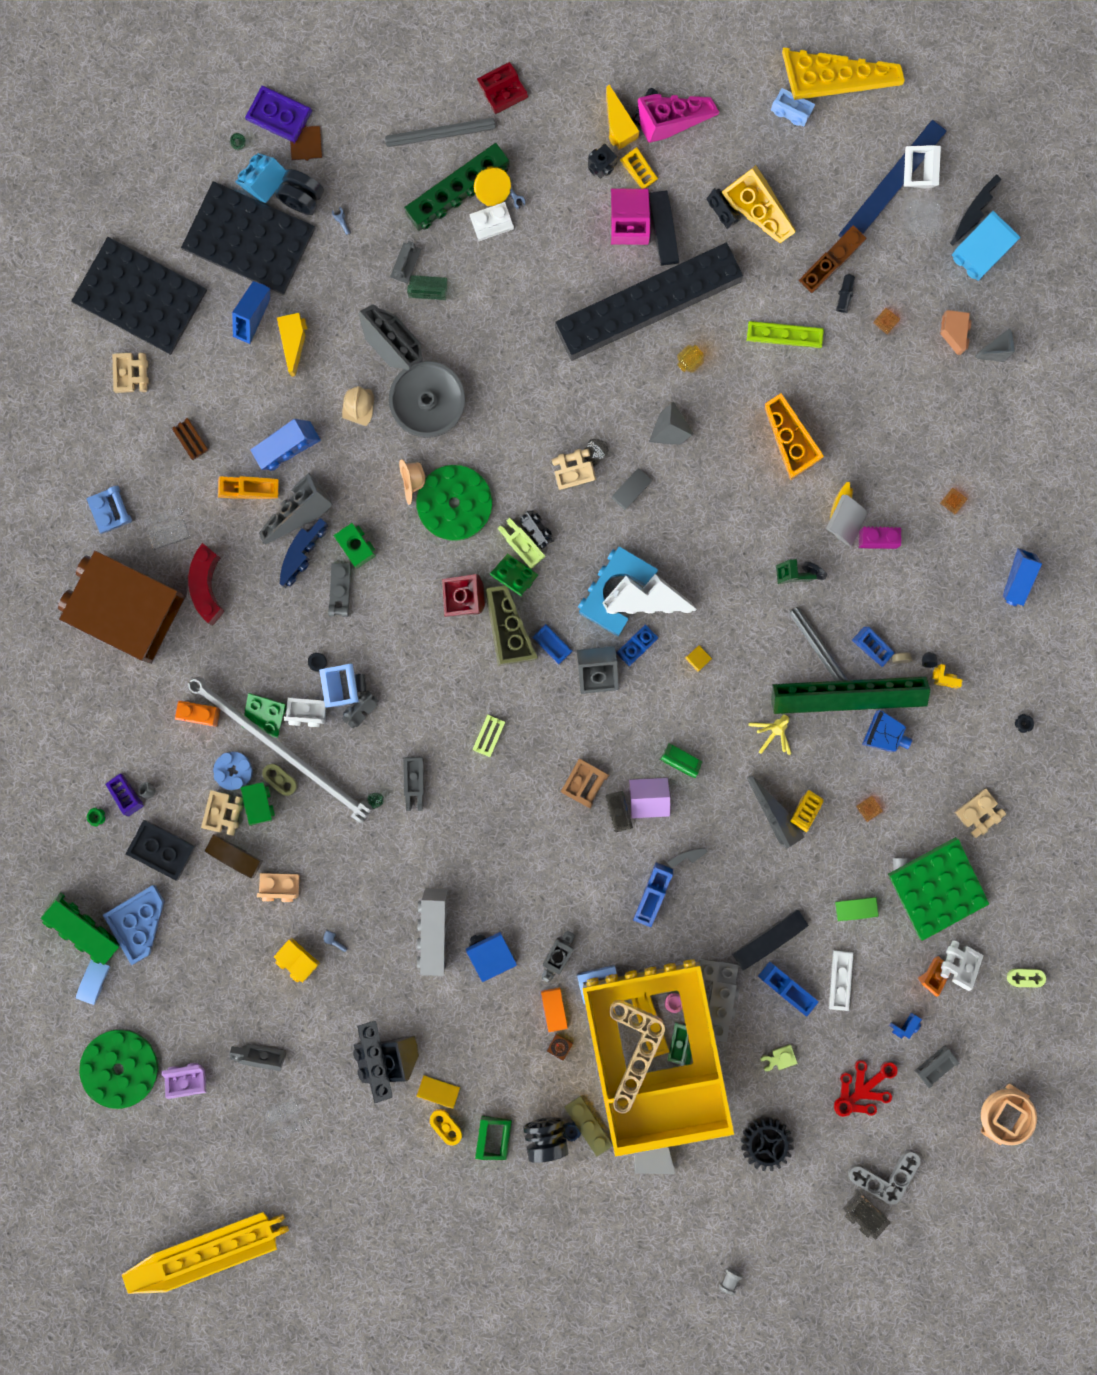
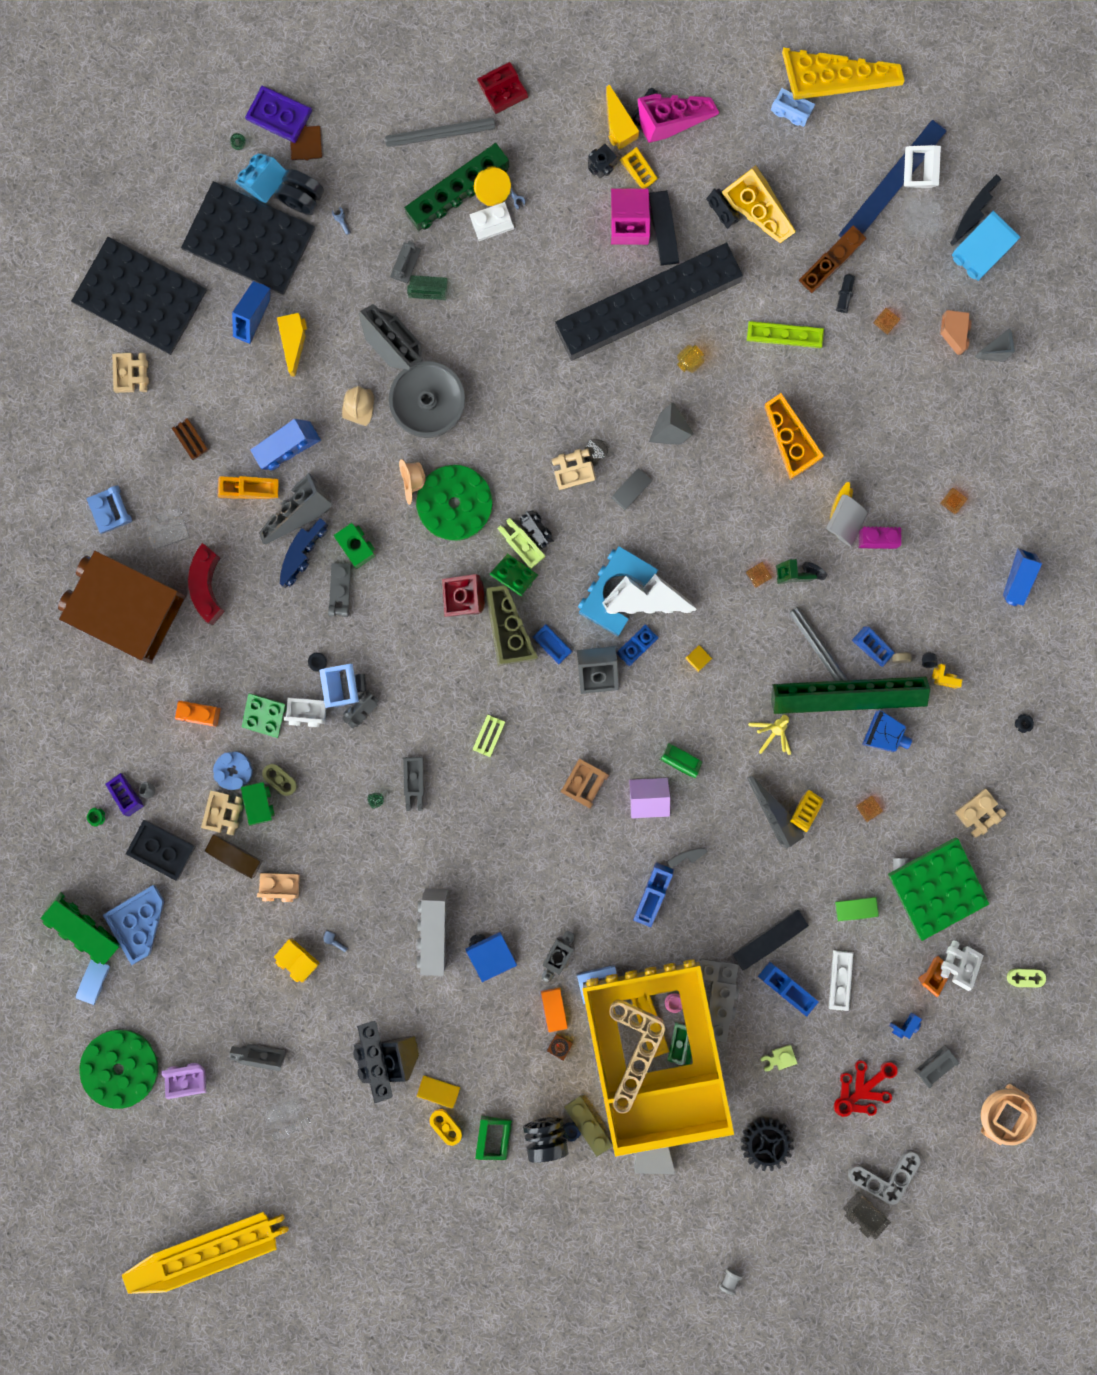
(360, 810): light grey hinge -> none
(618, 811): clear smoke brick -> none
(758, 575): none -> clear orange tile

